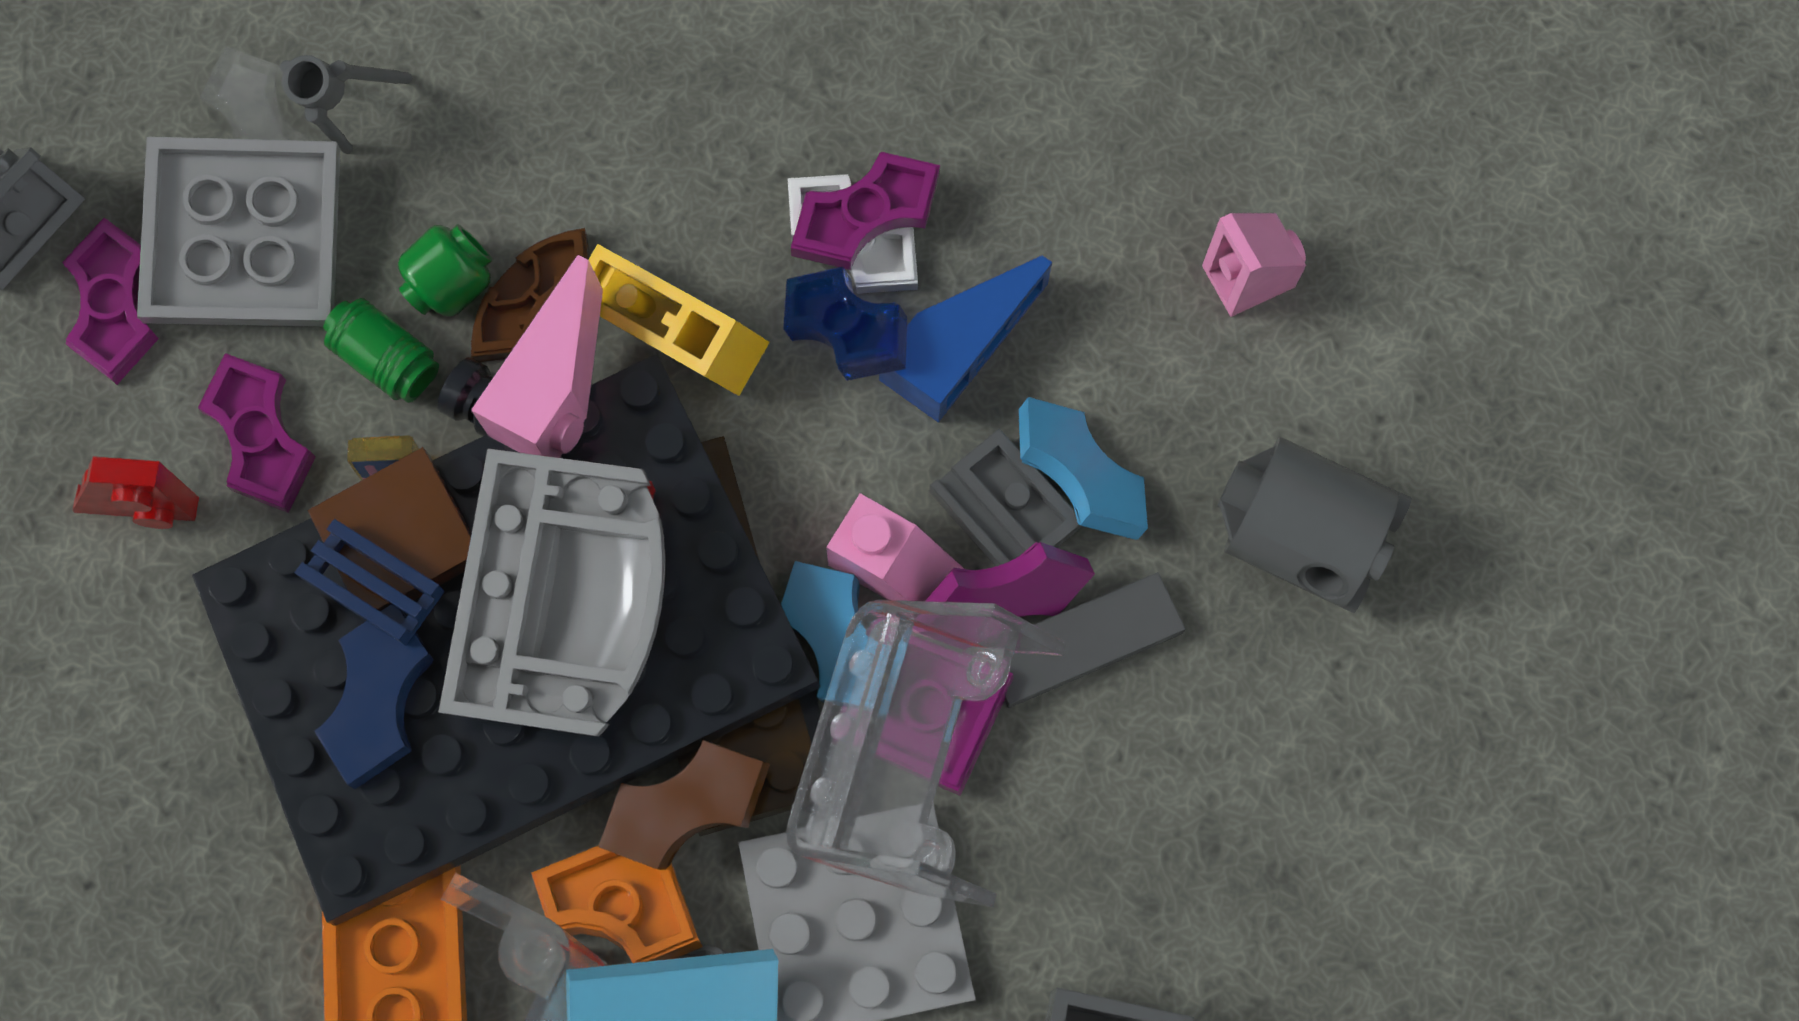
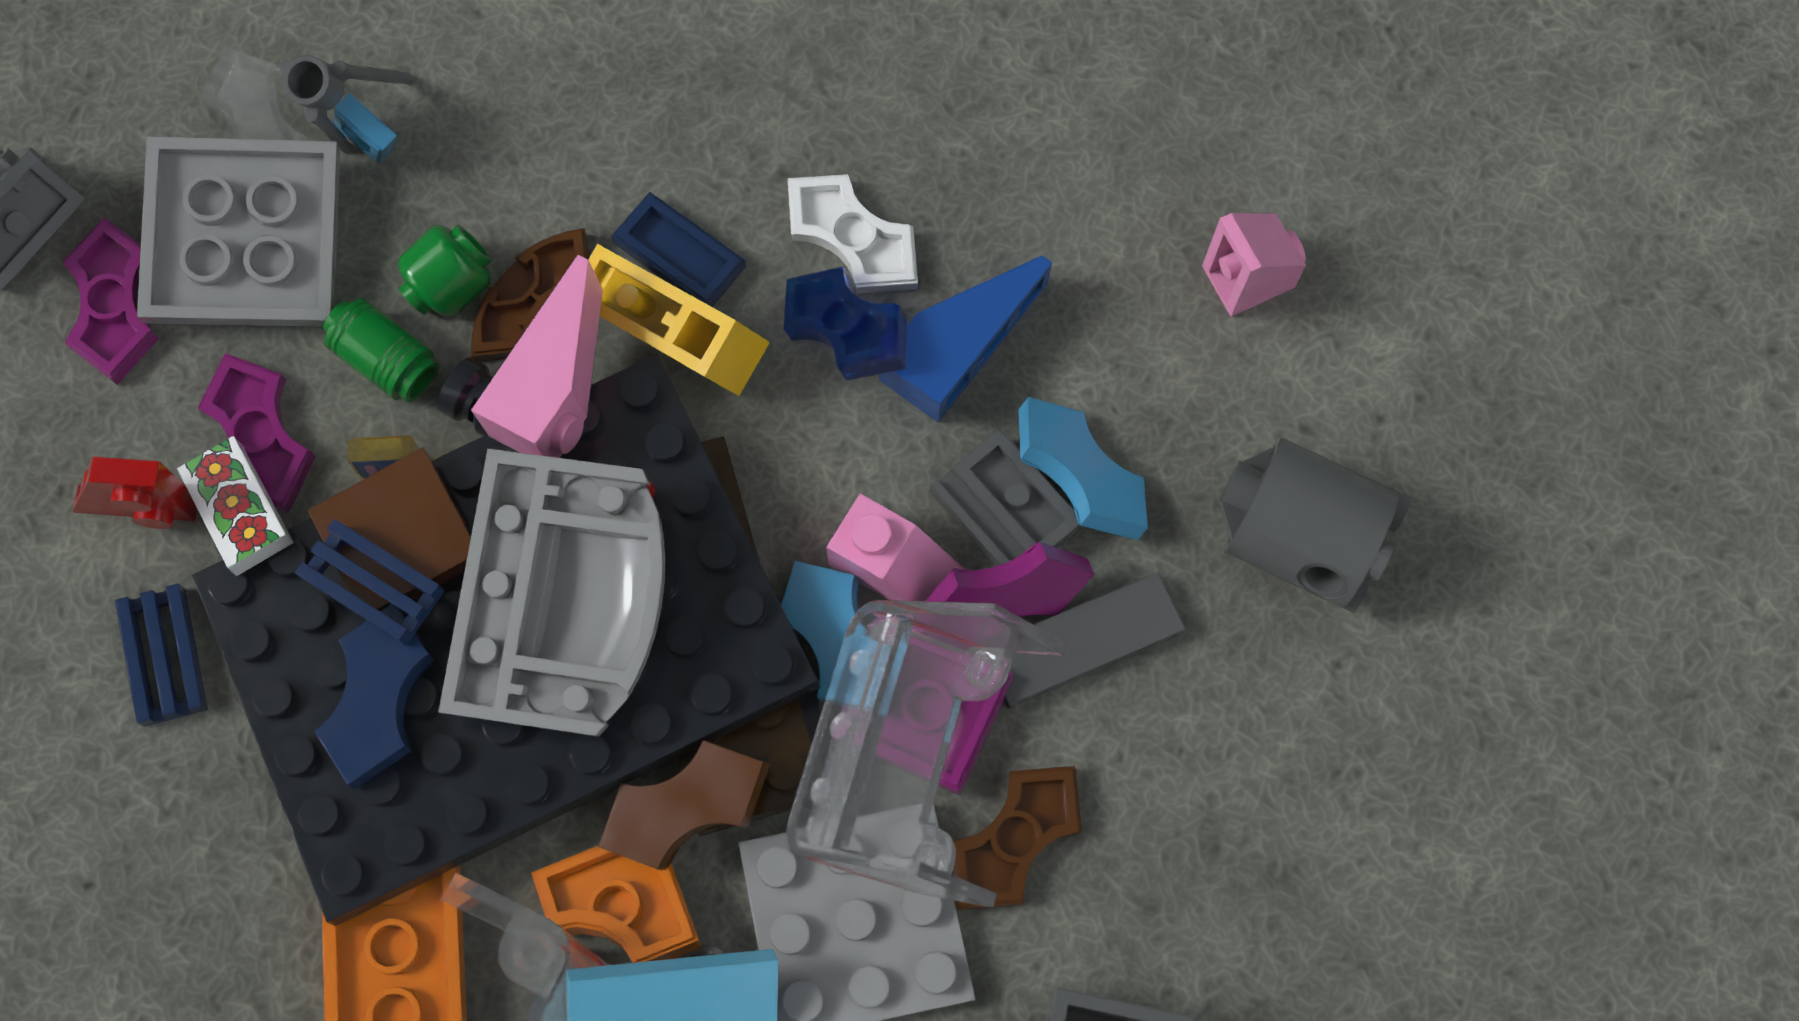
(150, 604): none -> dark blue tile
(235, 506): none -> tile
(364, 129): none -> dark azure tile
(678, 250): none -> dark blue tile
(841, 222): magenta tile -> none
(1037, 812): none -> reddish brown tile

